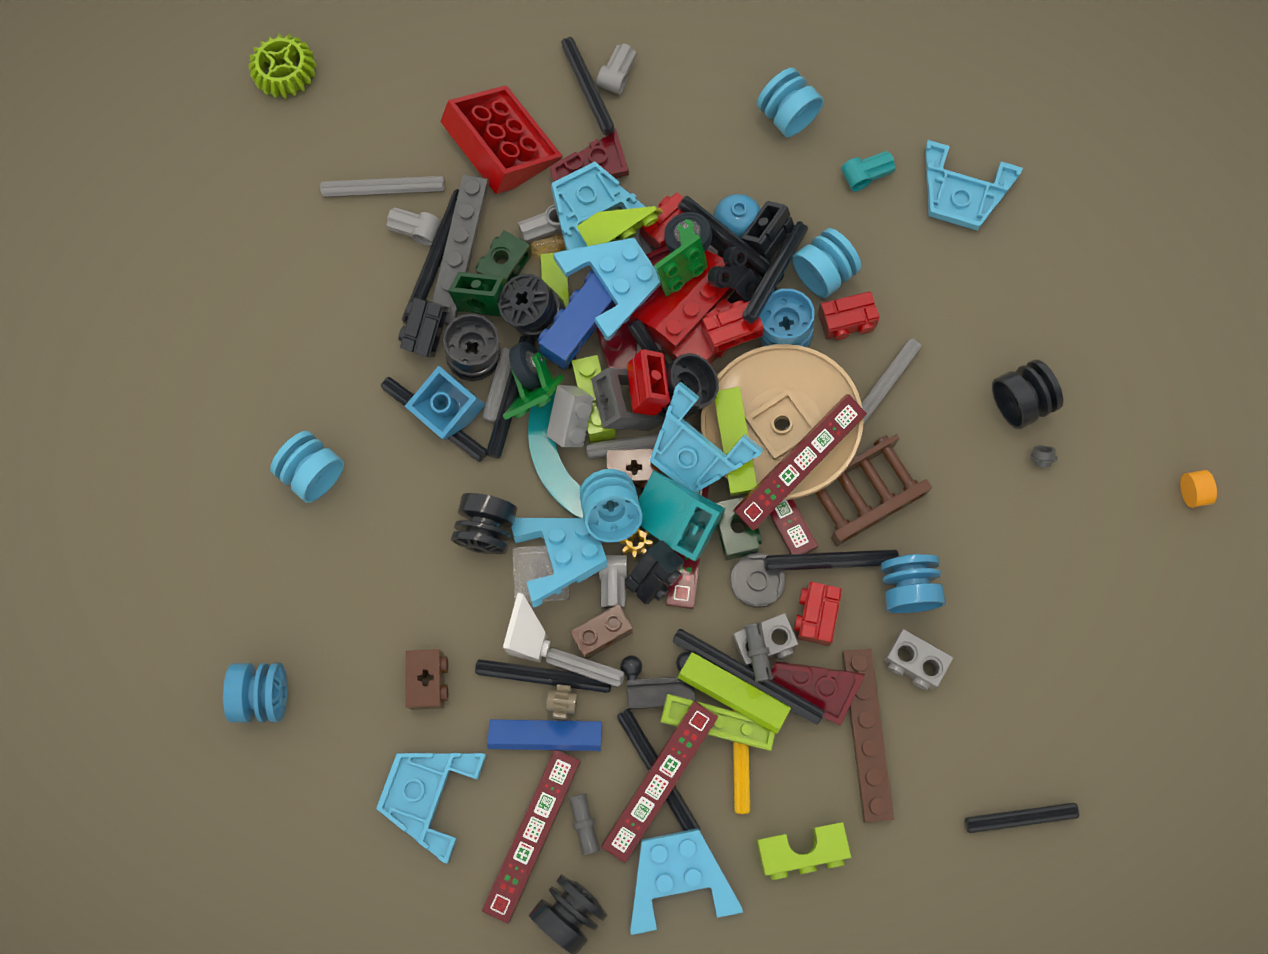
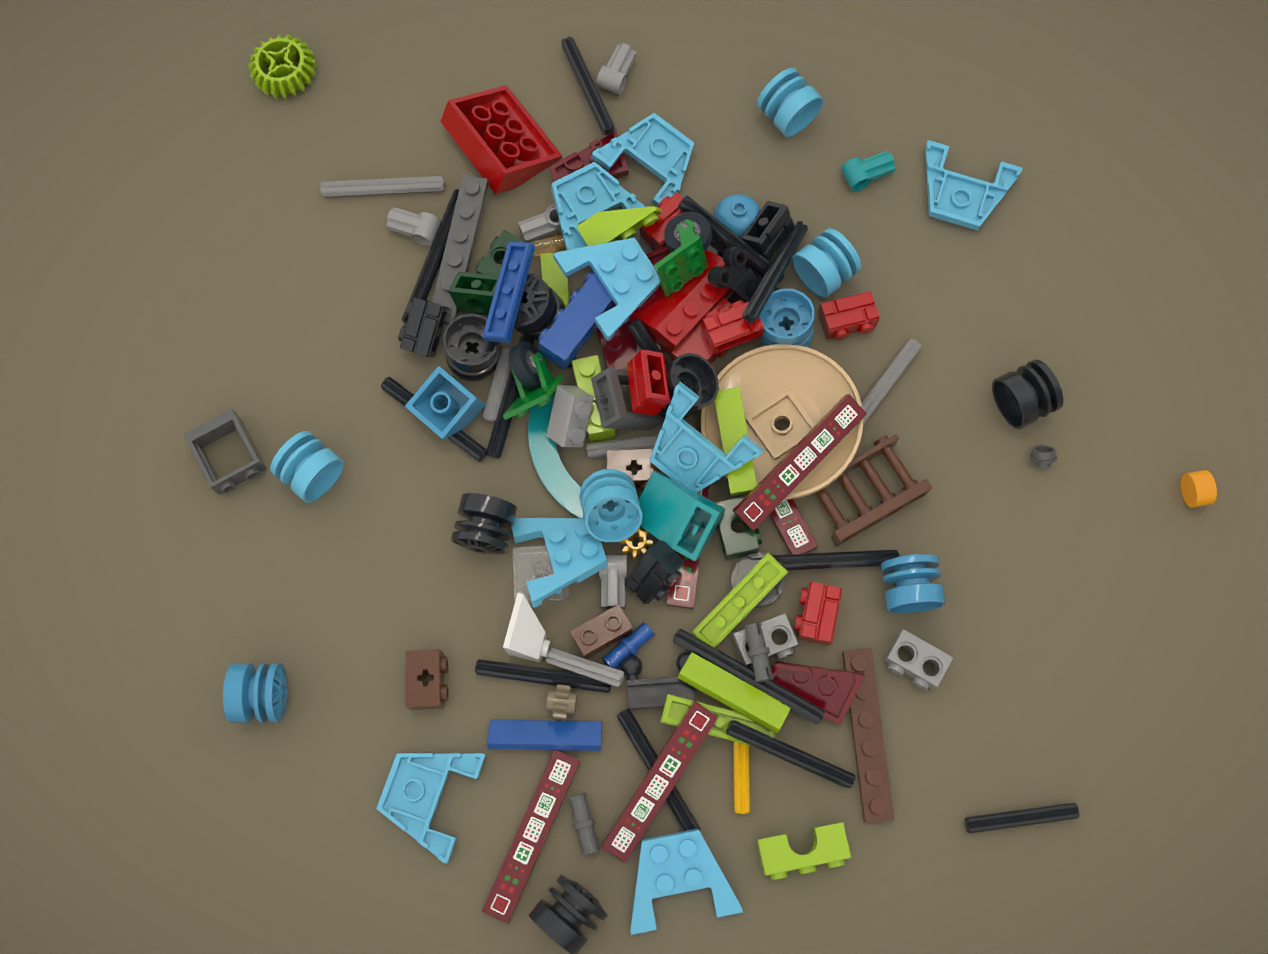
(214, 430): none -> dark grey window
(508, 292): none -> blue tile
(628, 645): none -> blue pin
(655, 147): none -> medium azure wing
(740, 601): none -> lime tile
(790, 754): none -> black axle

